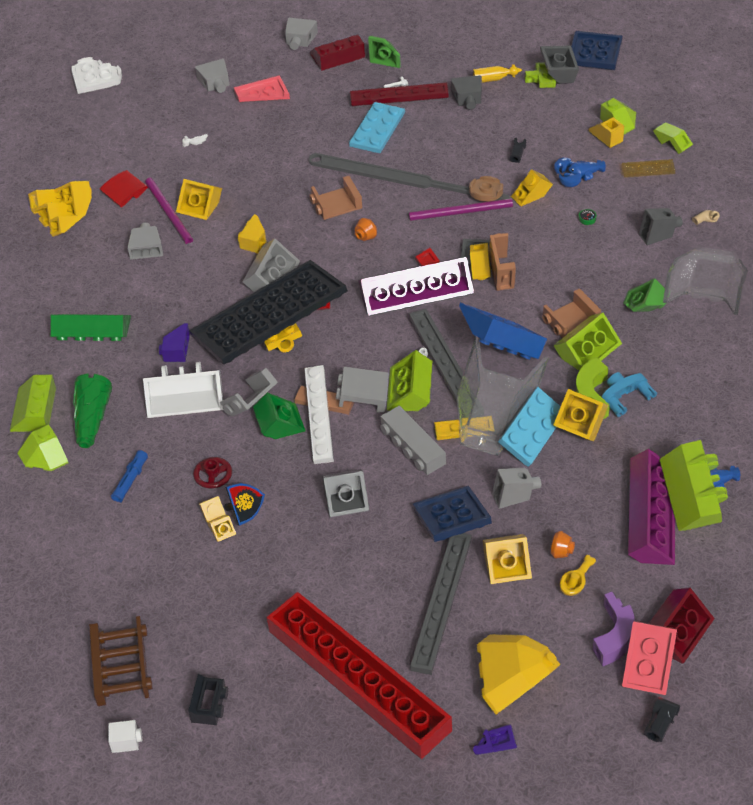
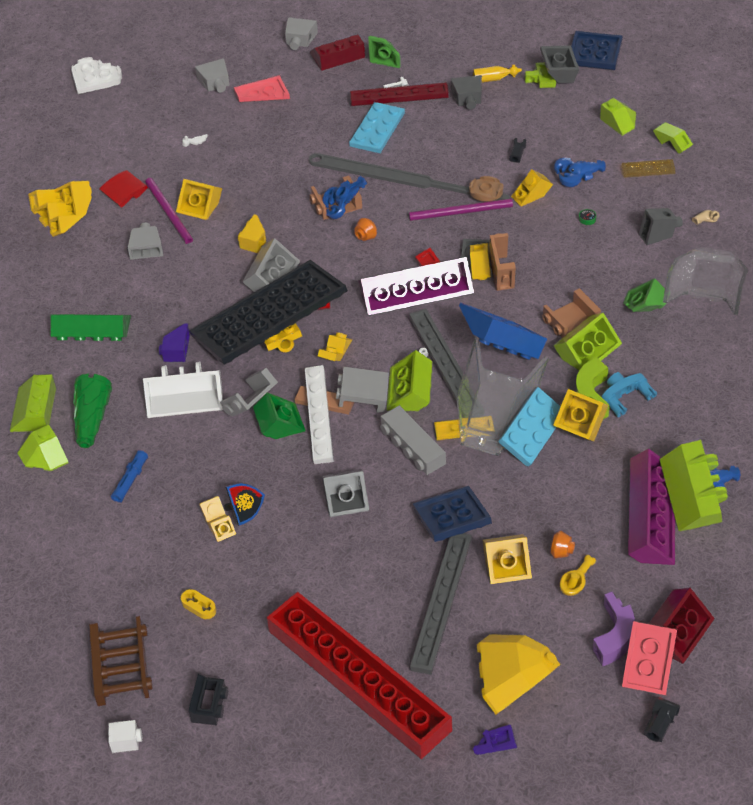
(201, 601): none -> yellow beam
(212, 468): dark red piece -> none
(335, 347): none -> yellow slope
(342, 196): none -> blue animal
(513, 486): light grey torso -> none
(609, 132): yellow slope -> none

